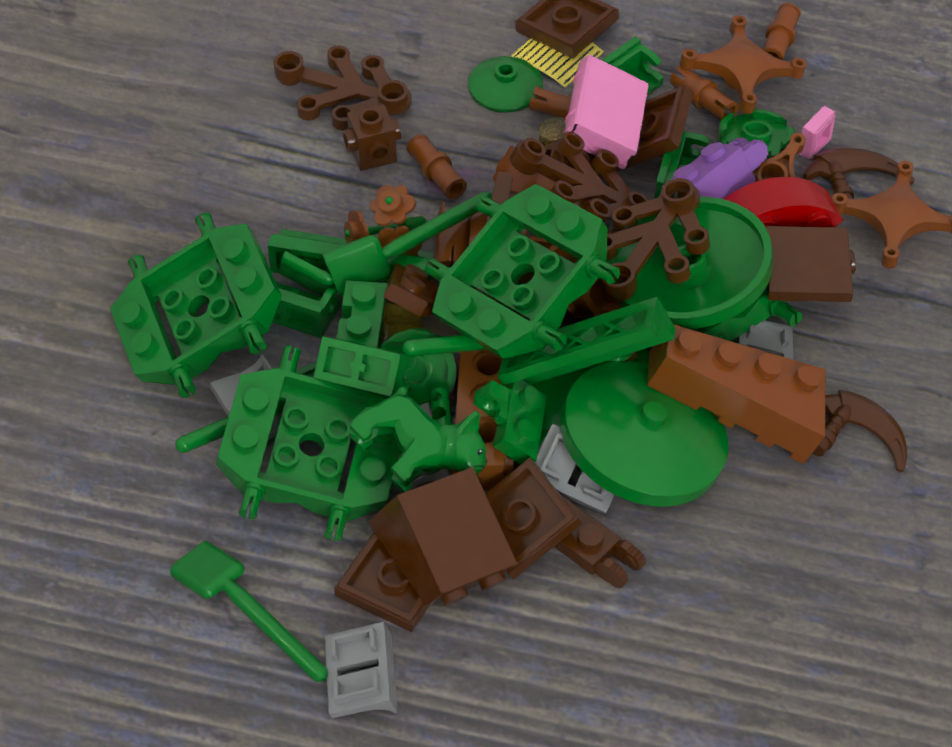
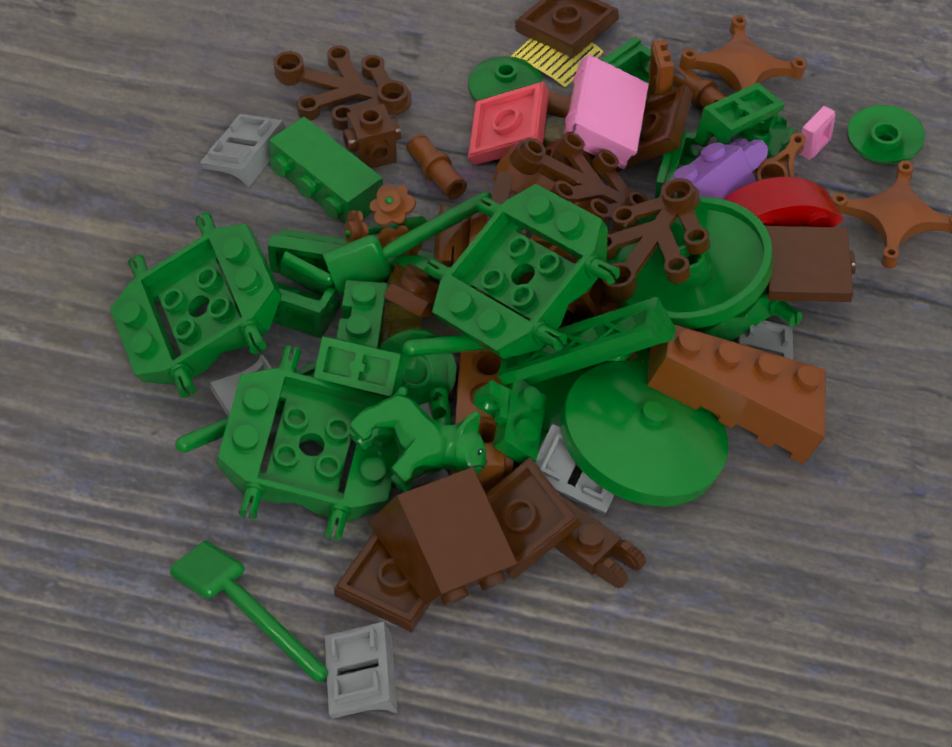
(241, 159): none -> light grey piece
(324, 170): none -> green brick
(506, 121): none -> coral tile
(660, 69): none -> dark orange tile
(738, 113): none -> green hinge
(782, 32): dark orange pin -> none
(835, 162): reddish brown piece -> none
(863, 412): reddish brown piece -> none
(886, 134): none -> green dish

